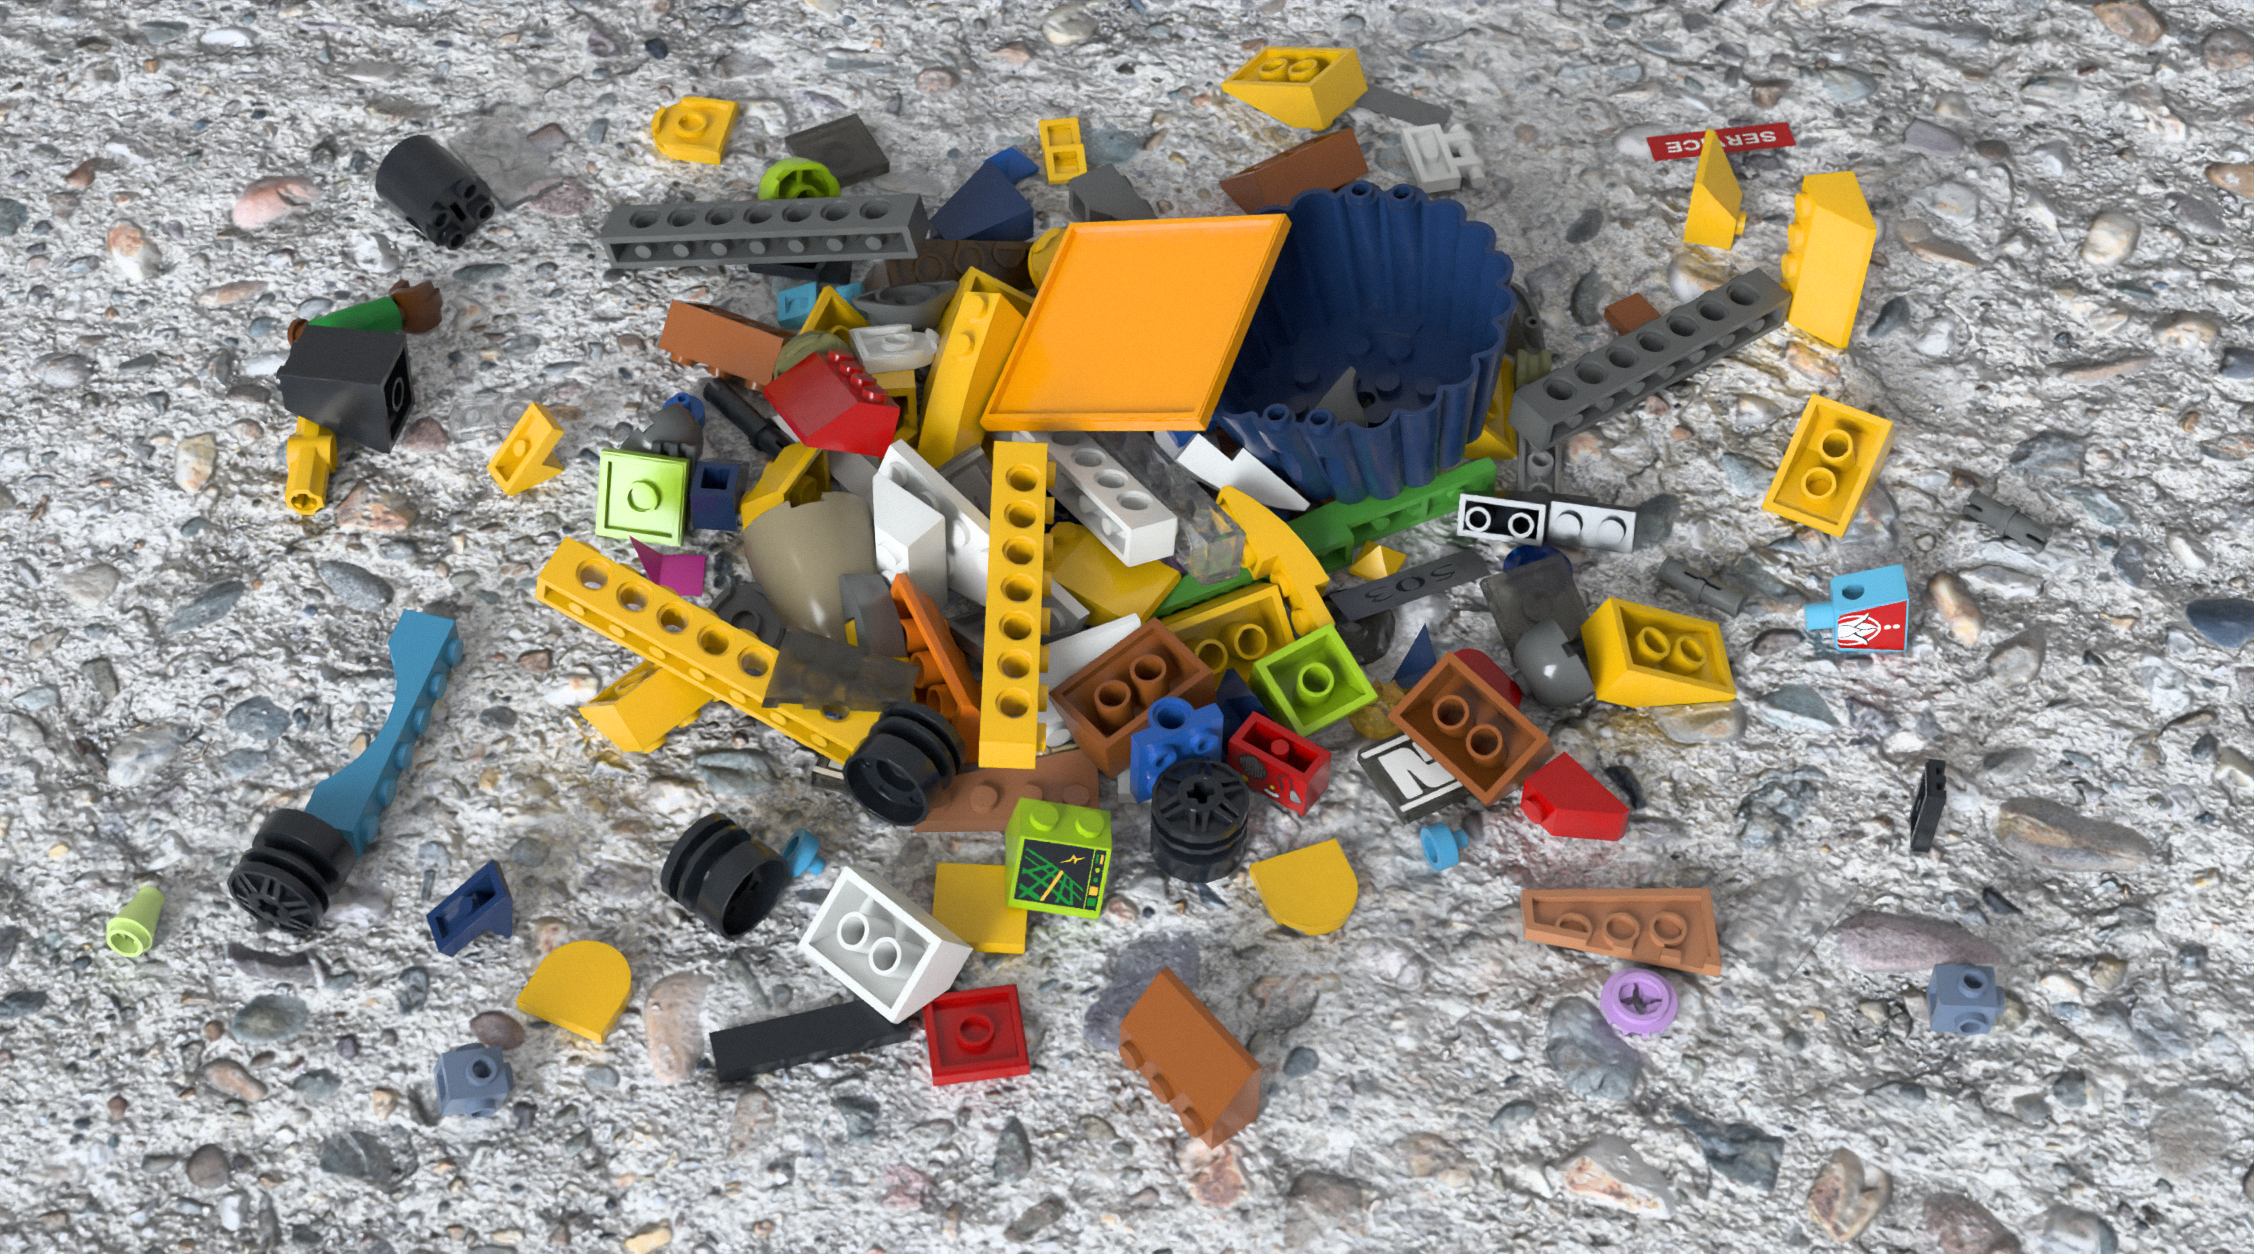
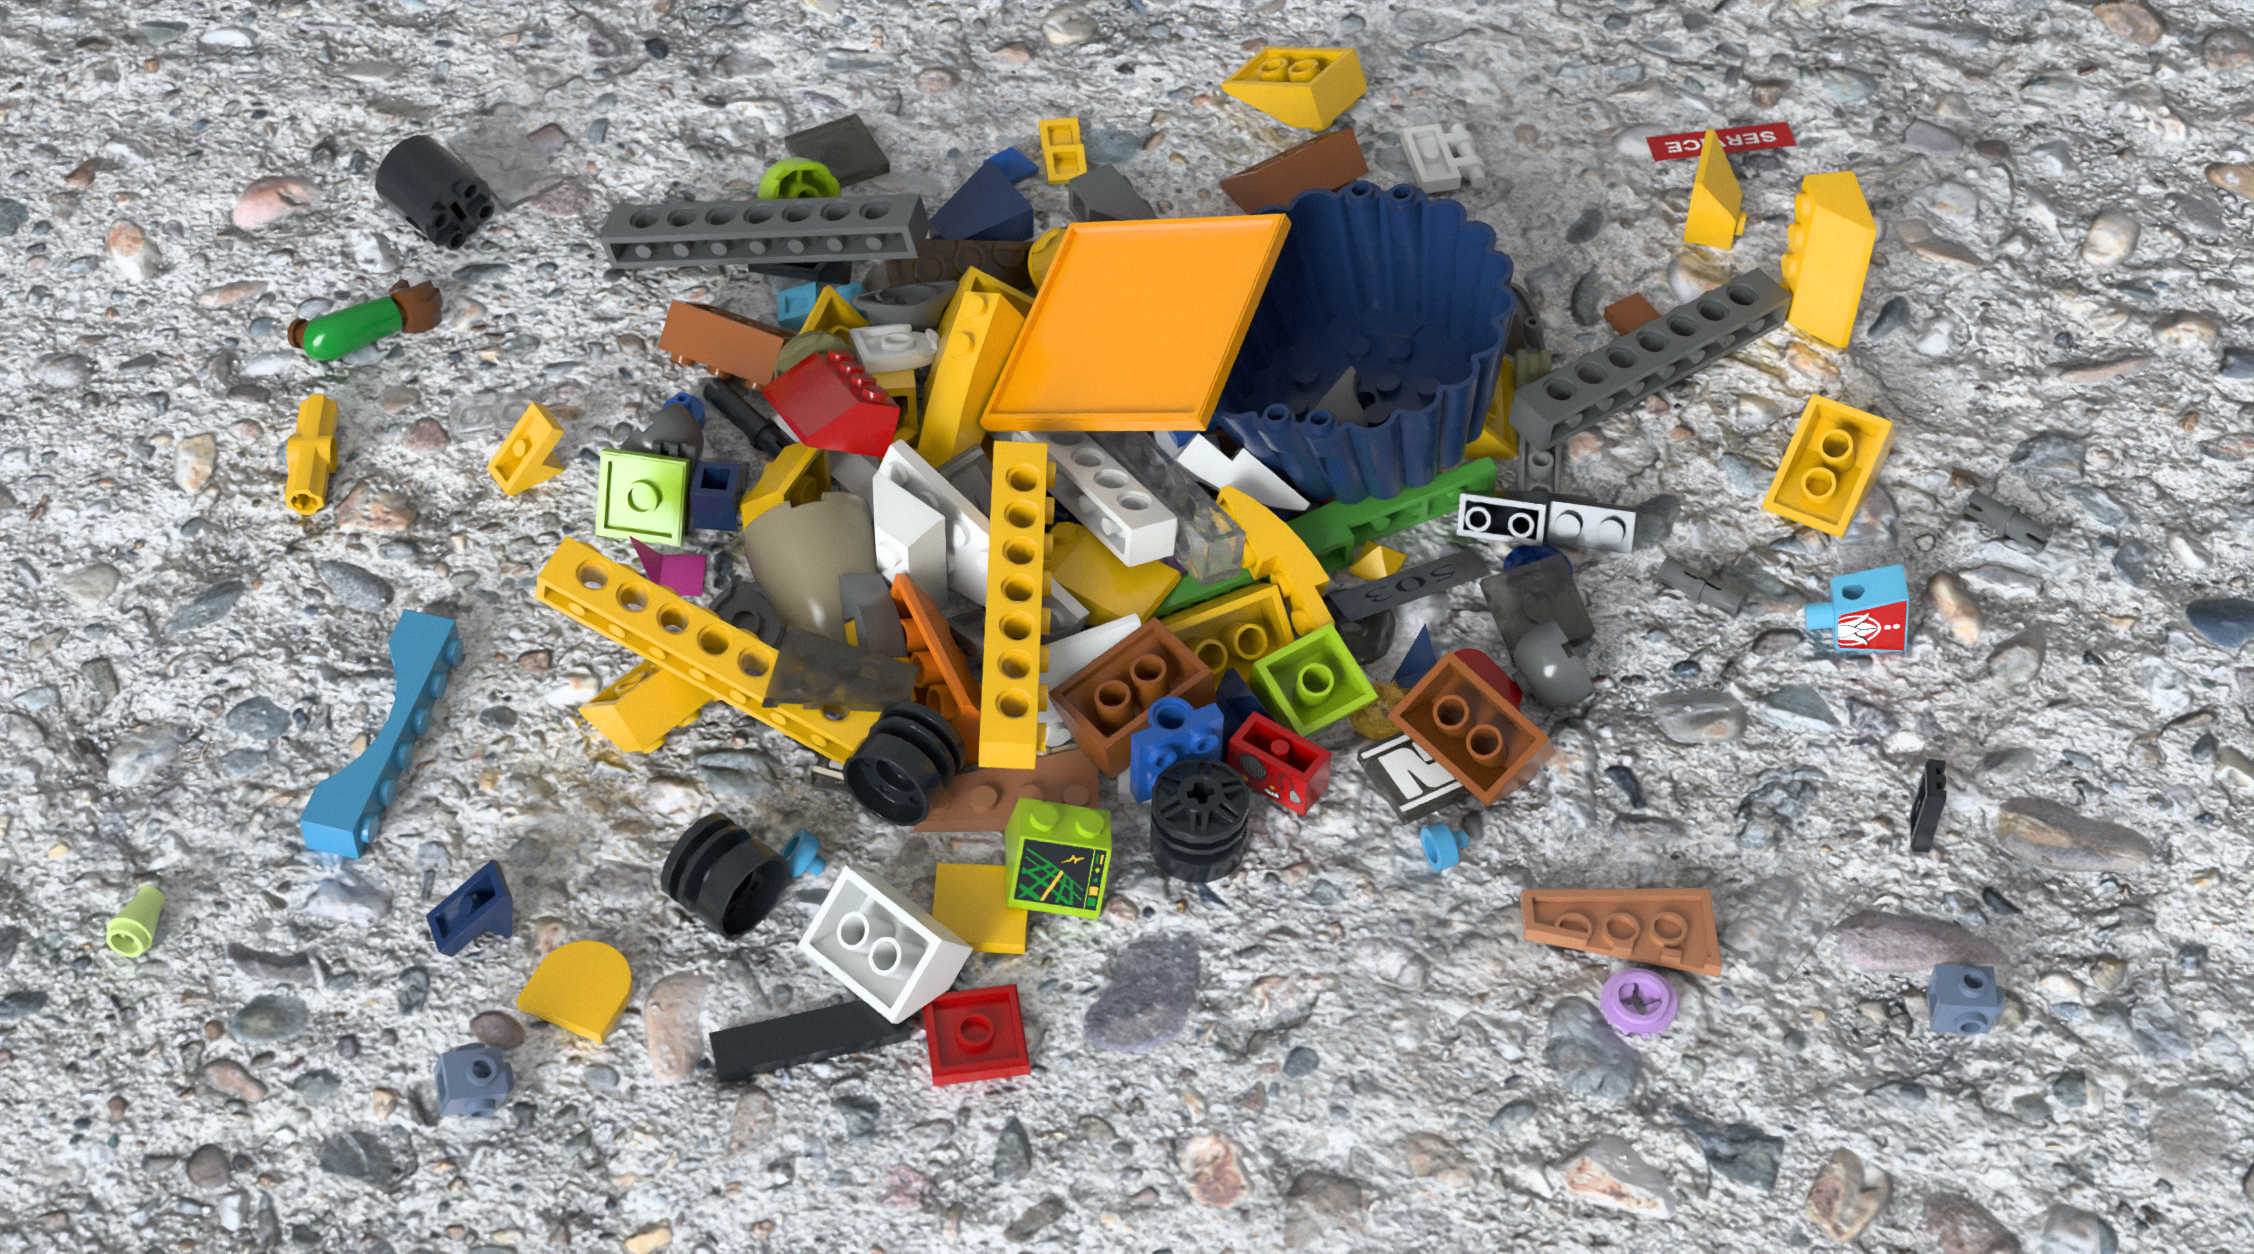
(292, 871): black wheel -> none
(350, 383): black slope -> none
(695, 129): yellow tile -> none
(1191, 1060): dark orange slope -> none
(1307, 888): yellow tile -> none
(1402, 107): flat silver sticker -> none
(1572, 802): red slope -> none
(1655, 656): yellow slope -> none

